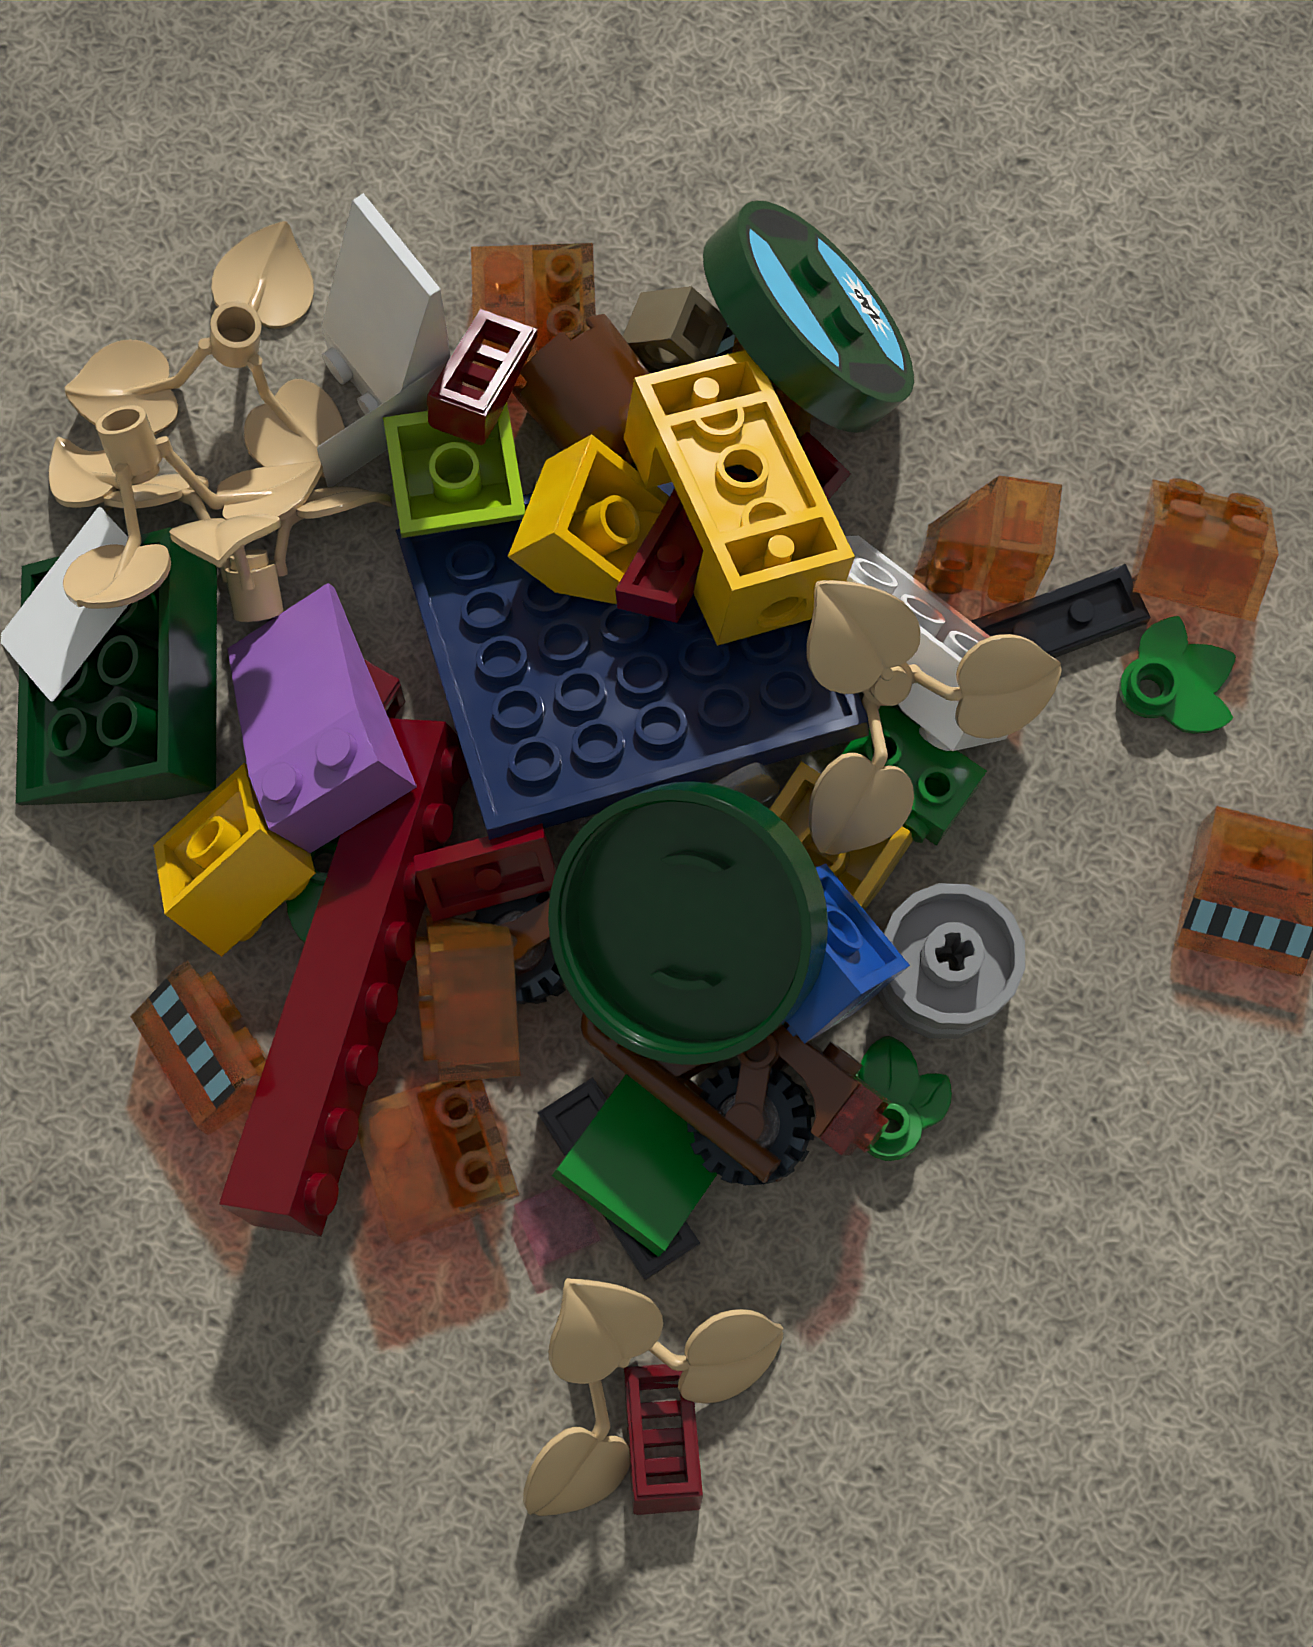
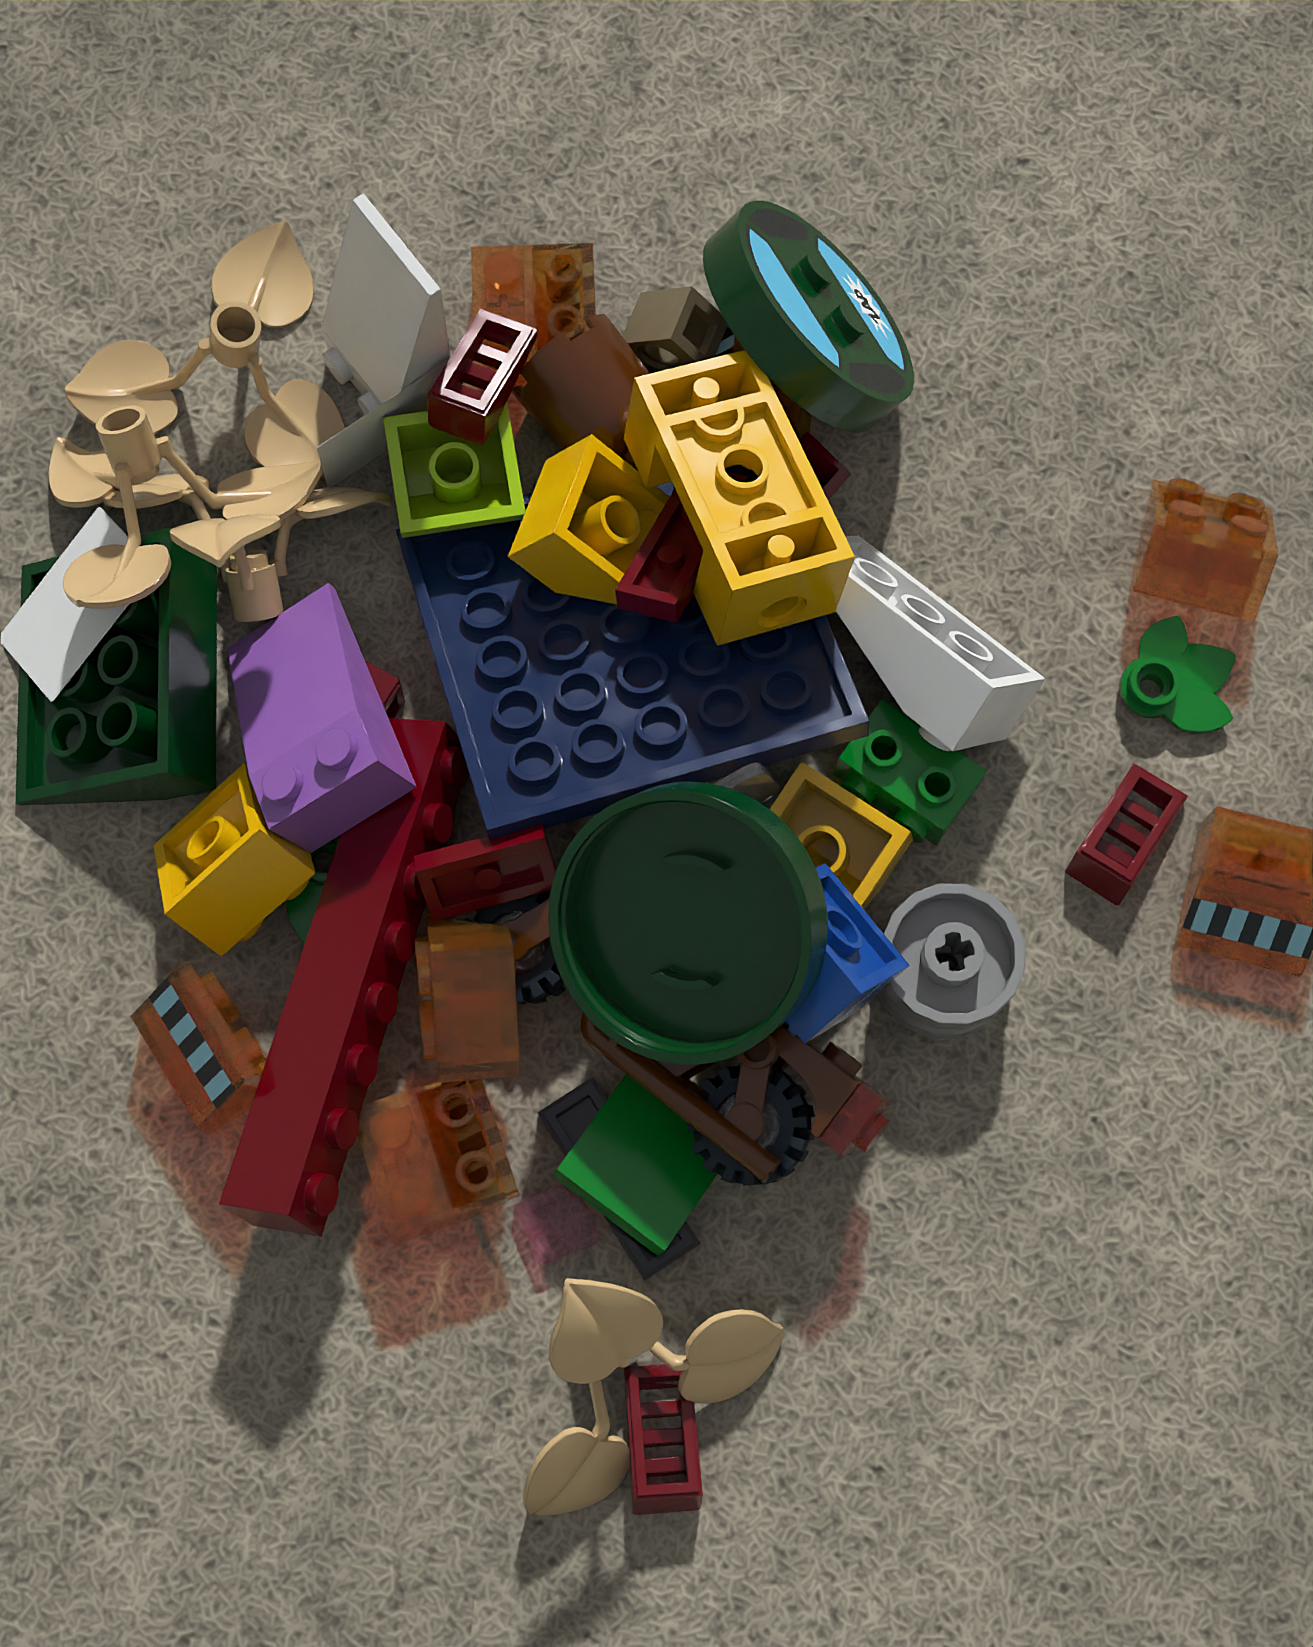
(863, 645): tan plant -> none
(914, 1098): green plate -> none
(993, 541): clear orange slope -> none
(1073, 614): black tile -> none
(1107, 867): none -> dark red slope

